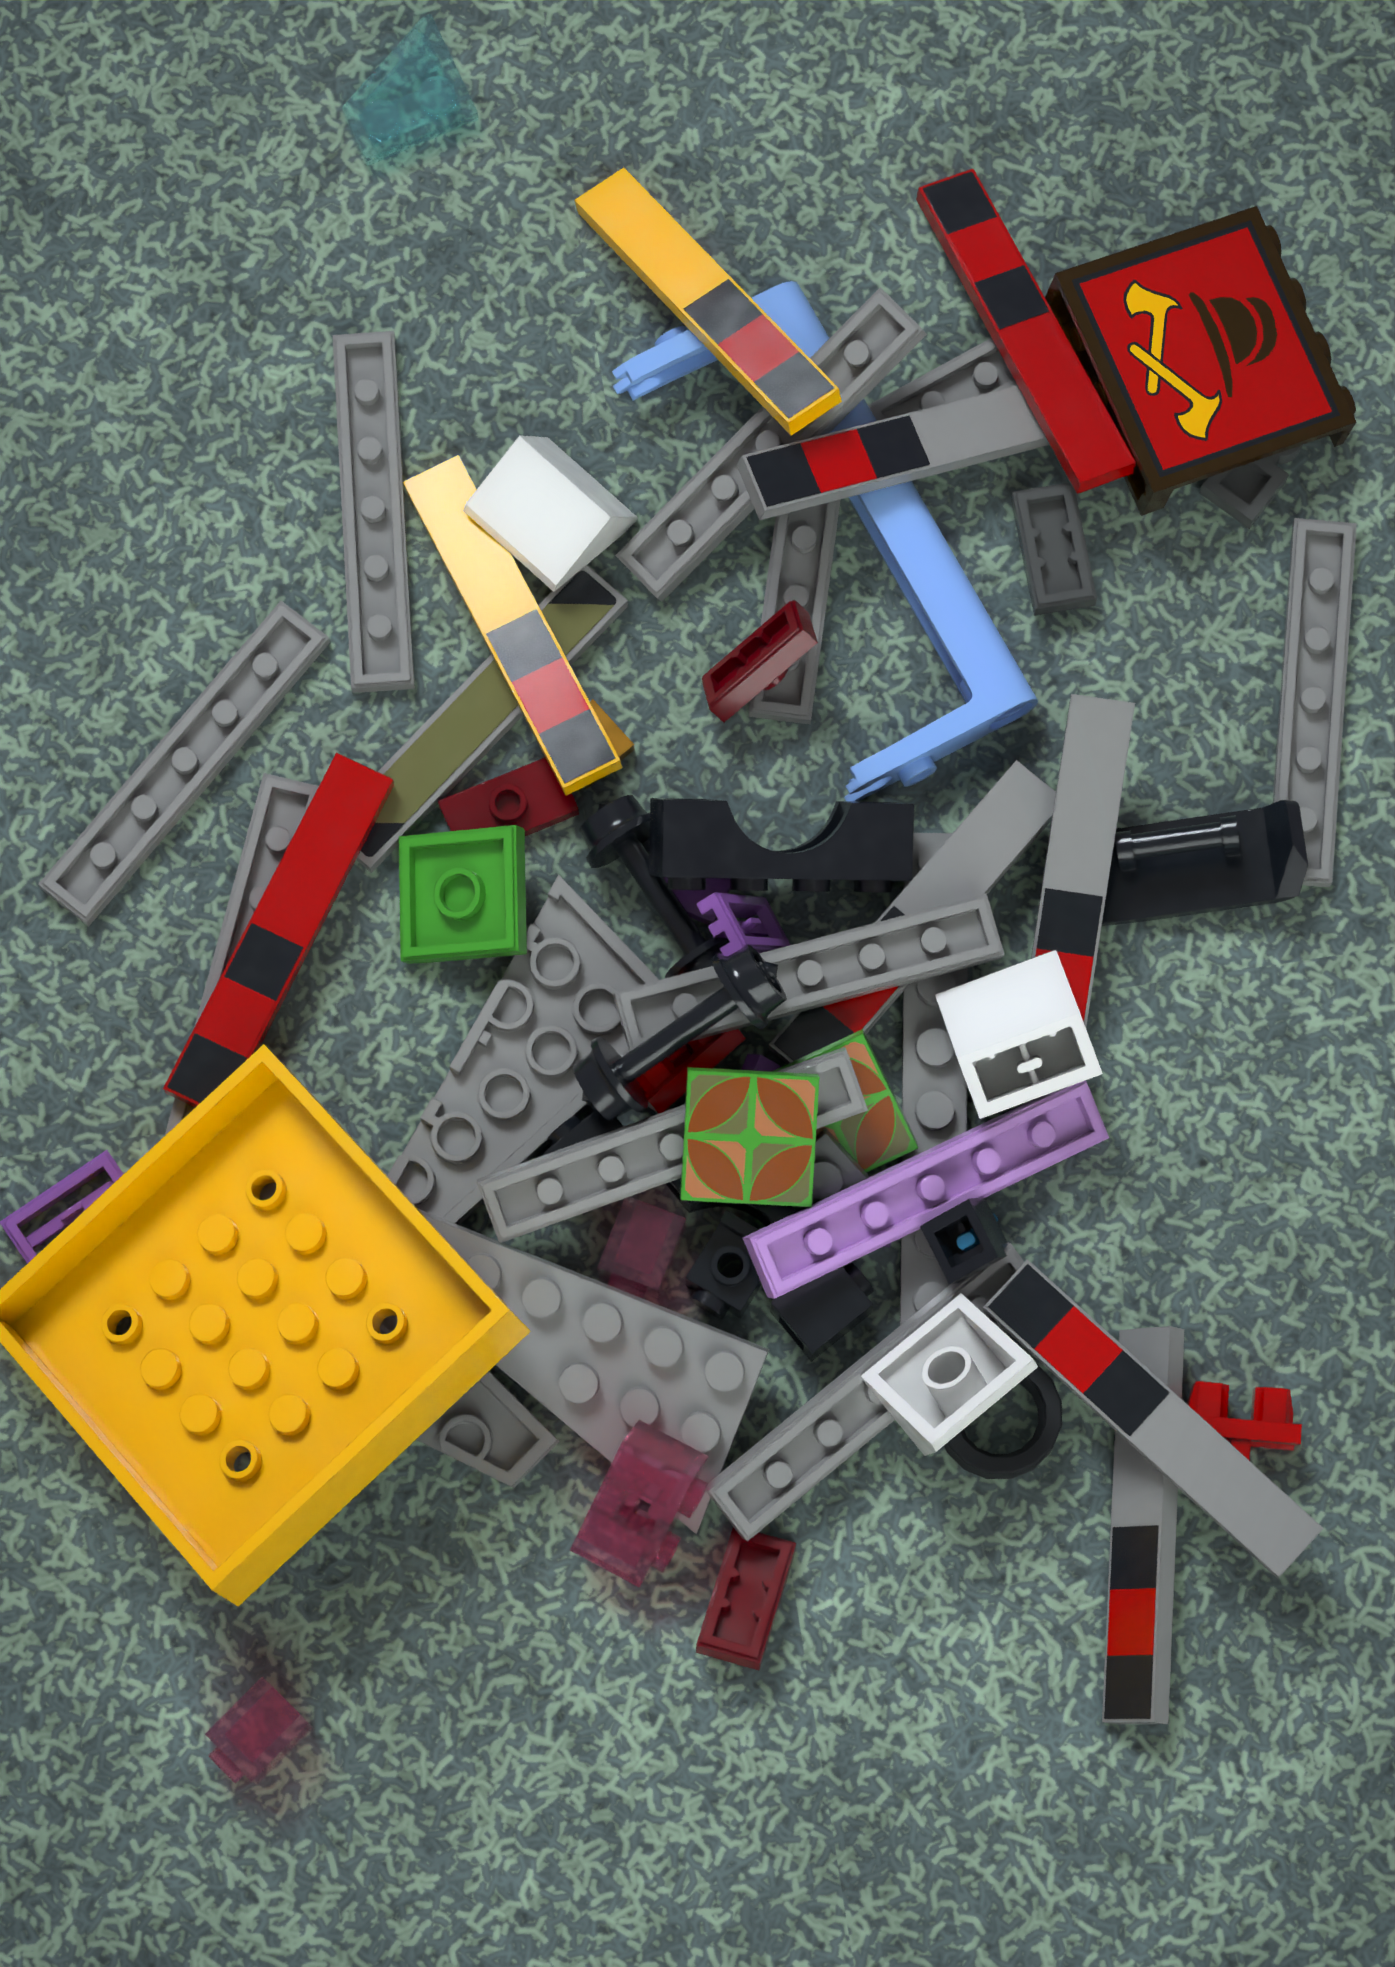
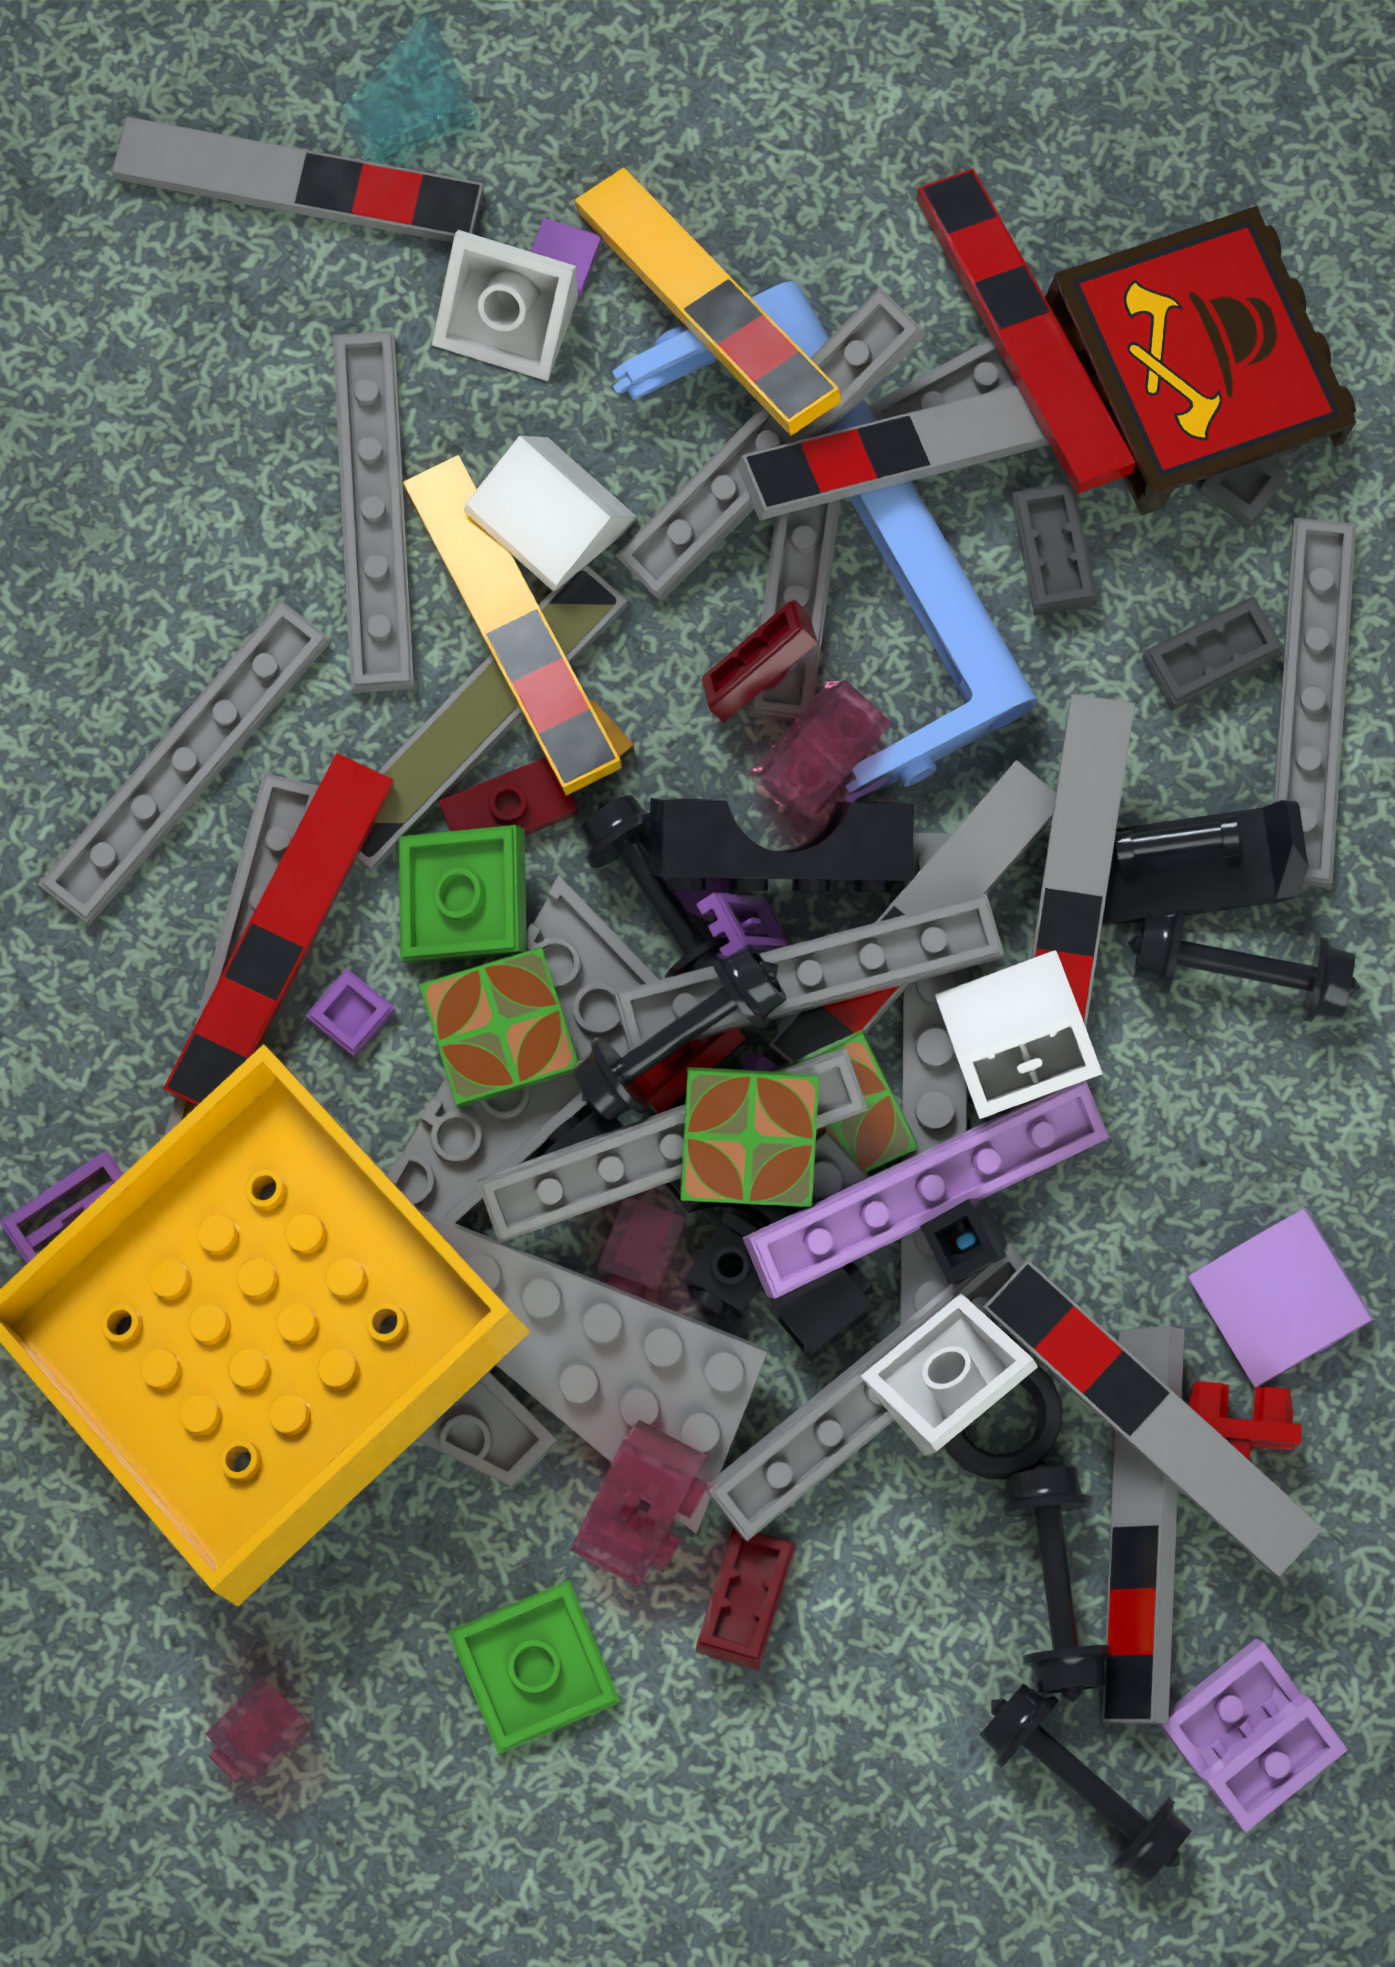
(296, 180): none -> light grey tile
(350, 1013): none -> medium lavender tile
(499, 1027): none -> tile
(505, 305): none -> white slope
(534, 1667): none -> bright green tile
(569, 246): none -> medium lavender tile
(819, 749): none -> clear pink brick
(1046, 1494): none -> black piece
(1151, 1841): none -> black piece
(1213, 653): none -> dark grey plate
(1251, 1735): none -> lavender slope
(1280, 1297): none -> lavender slope
(1326, 981): none -> black piece

